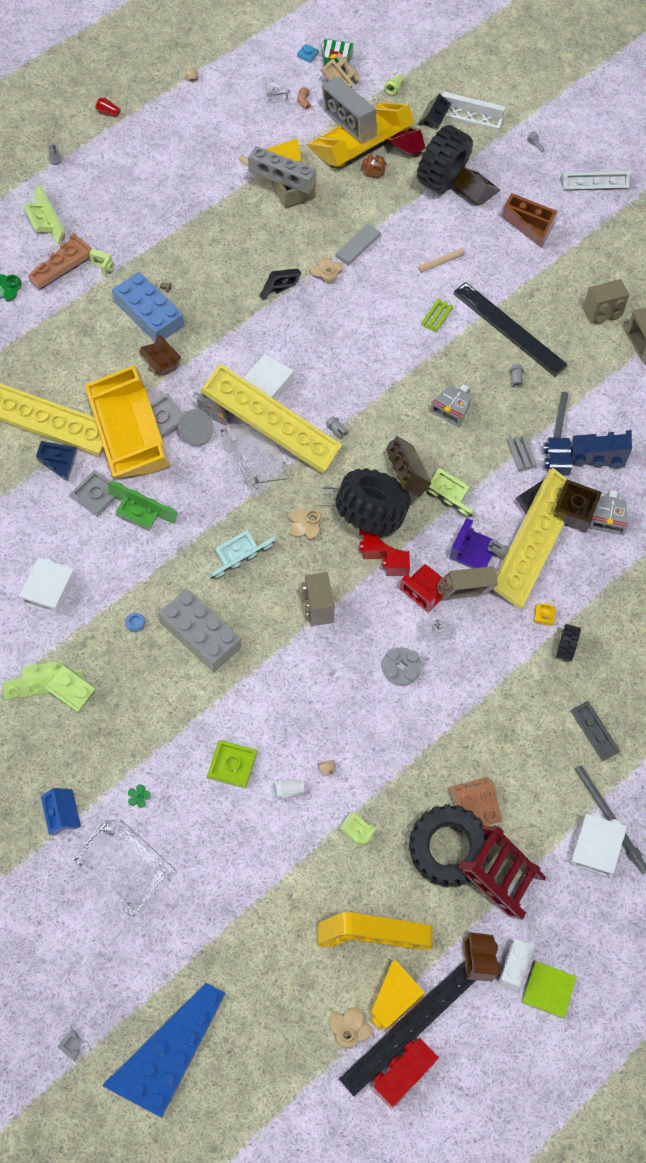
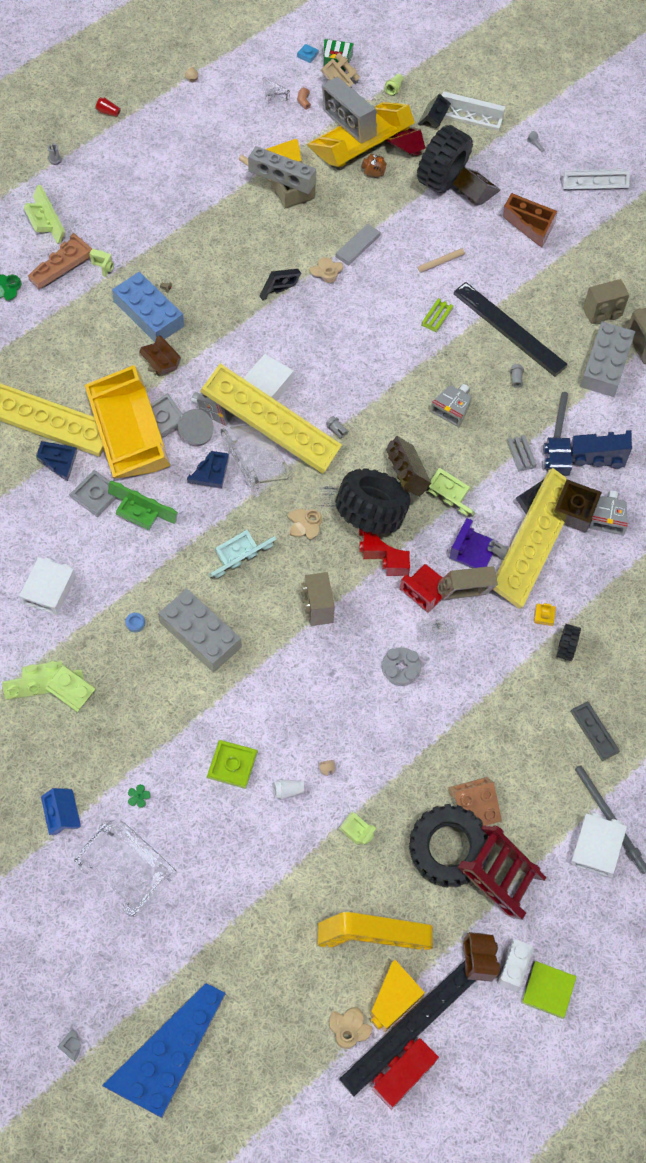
(211, 470): none -> dark blue wing
(607, 359): none -> light grey brick

